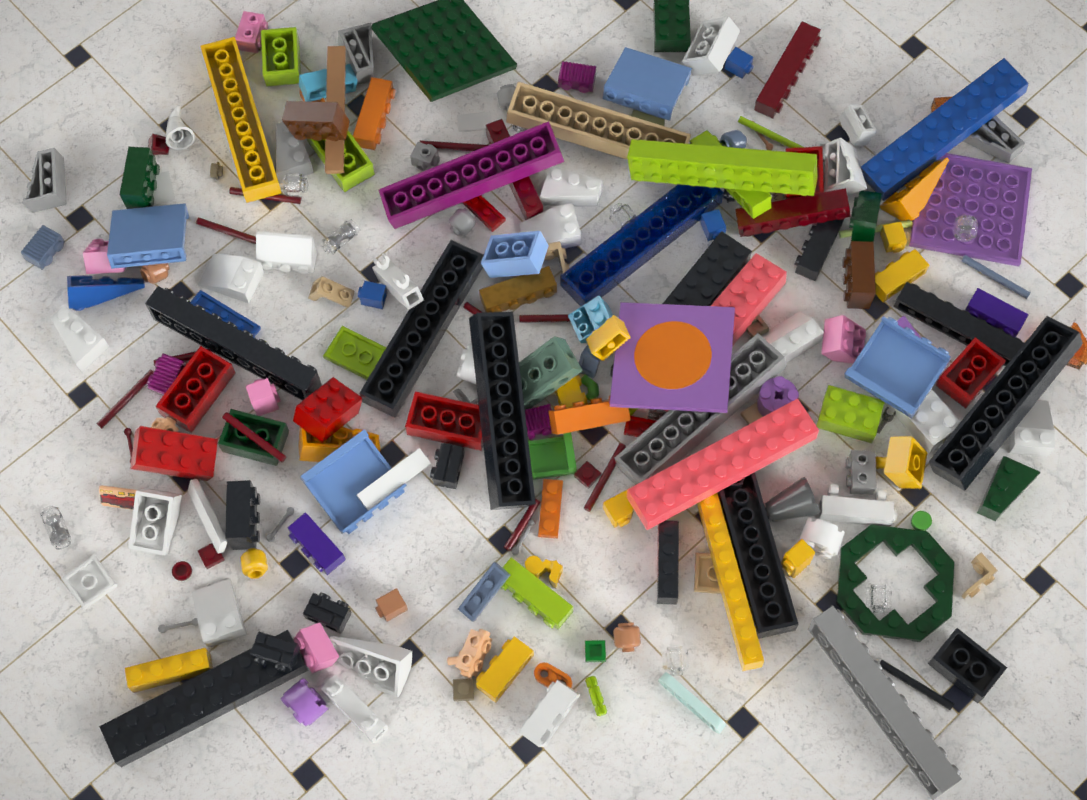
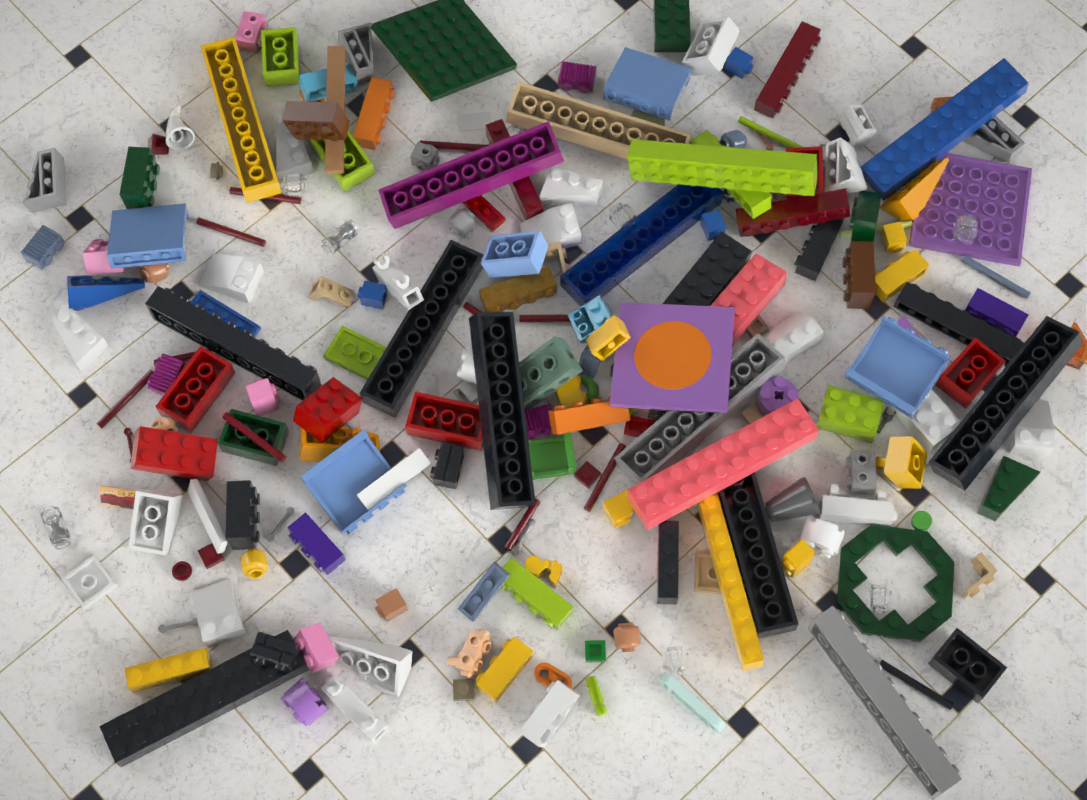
(286, 252): white slope -> none
(327, 612): black brick -> none
(505, 96): light grey head -> none
(550, 508): orange plate -> none
(842, 339): bright pink slope -> none

